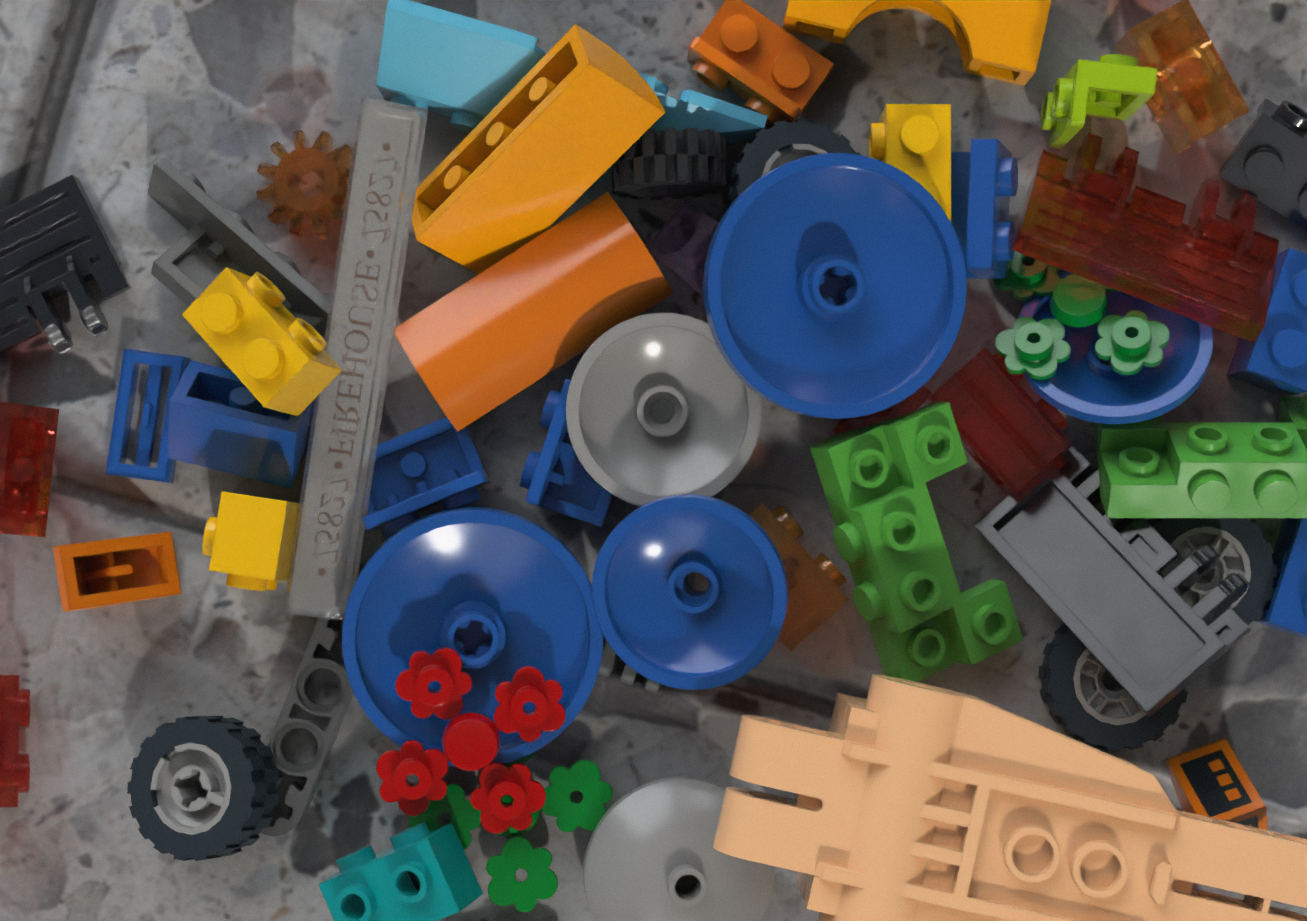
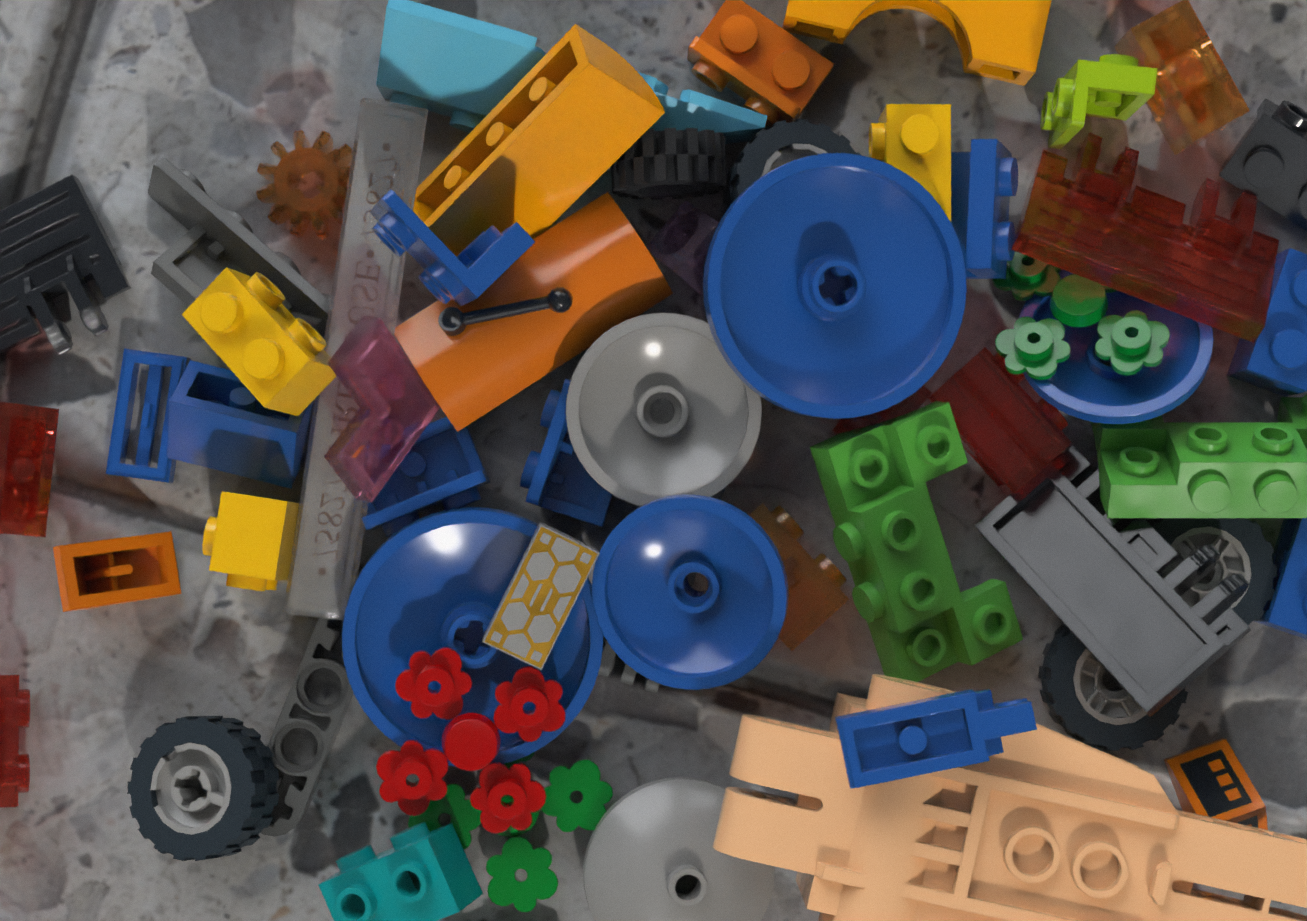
(391, 411): none -> clear pink tile
(444, 274): none -> blue bracket
(454, 321): none -> black hinge
(540, 596): none -> tile
(928, 735): none -> blue hinge

